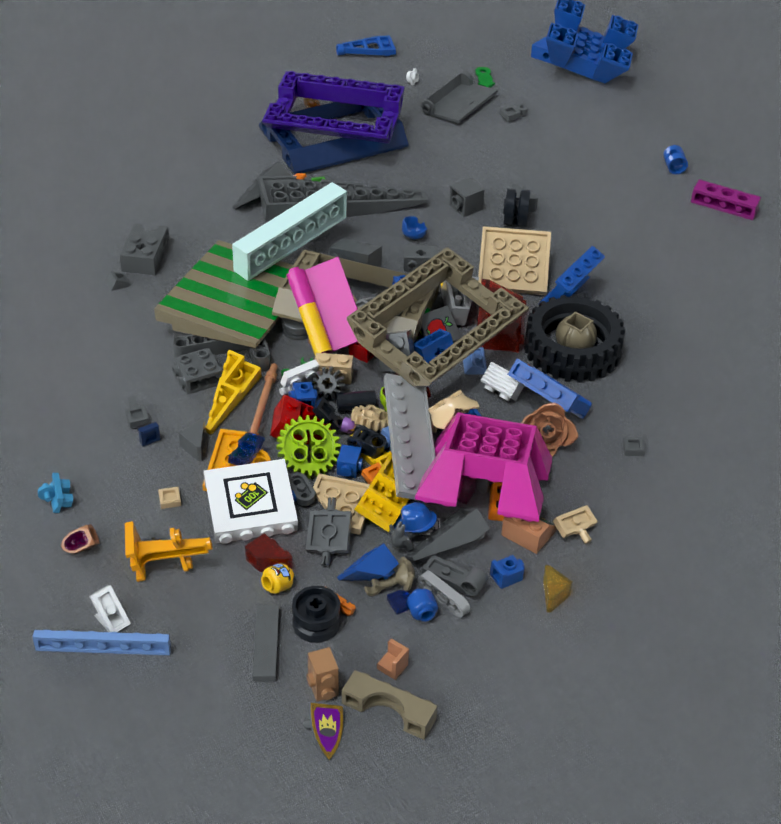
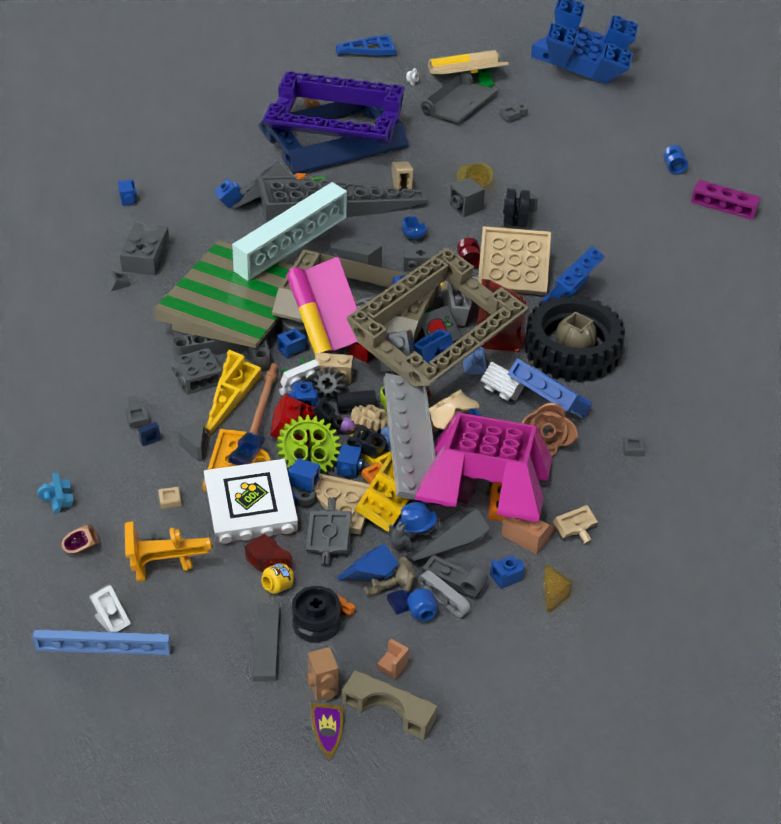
(127, 192): none -> blue brick
(229, 193): none -> blue brick
(291, 342): none -> blue brick
(304, 474): none -> blue brick
(402, 175): none -> tan slope
(465, 62): none -> tan door
(469, 250): none -> dark red wheel
(479, 172): none -> clear yellow piece

